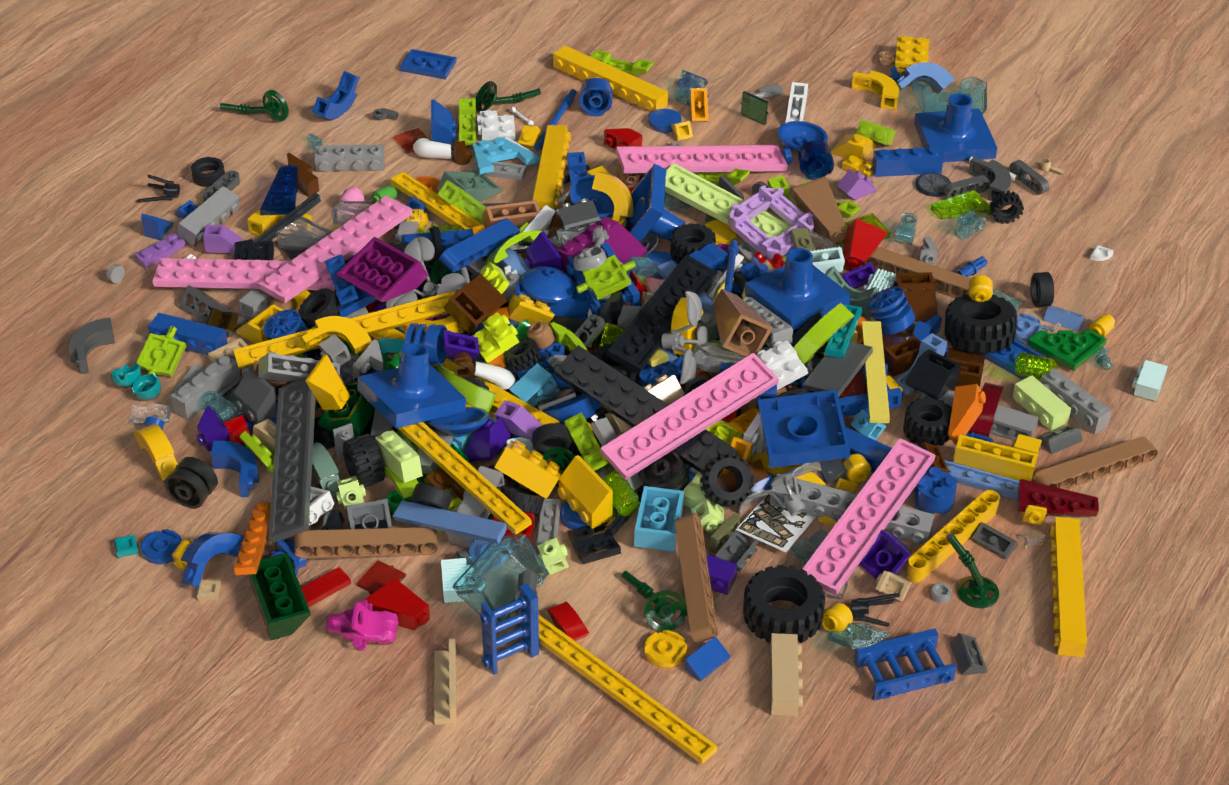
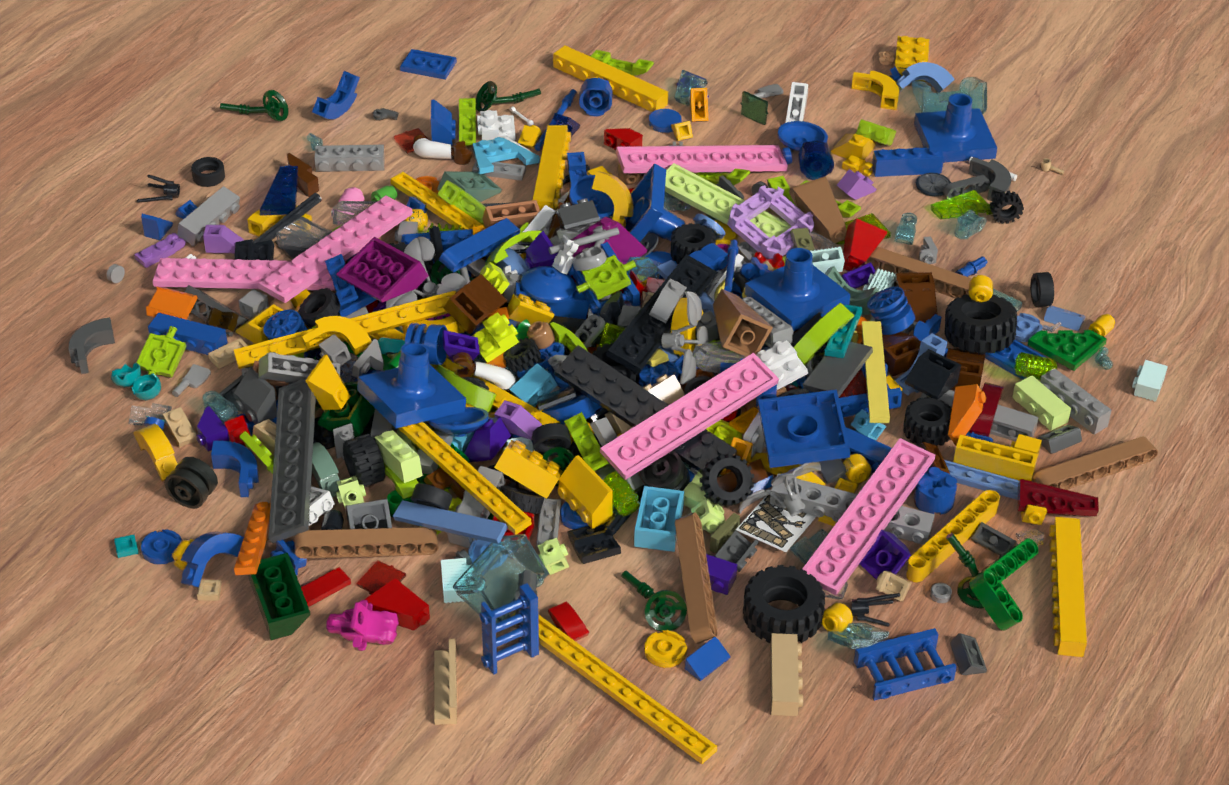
(171, 303): none -> orange slope
(179, 427): none -> tan plate
(216, 377): light grey brick -> none
(229, 180): dark grey beam -> none
(564, 257): none -> white plate
(572, 125): none -> clear blue slope
(588, 239): none -> light grey bar
(667, 300): none -> light grey slope
(716, 228): none -> medium blue tile
(993, 594): none -> green beam
(1022, 170): dark grey beam -> none
(1101, 253): white tile -> none

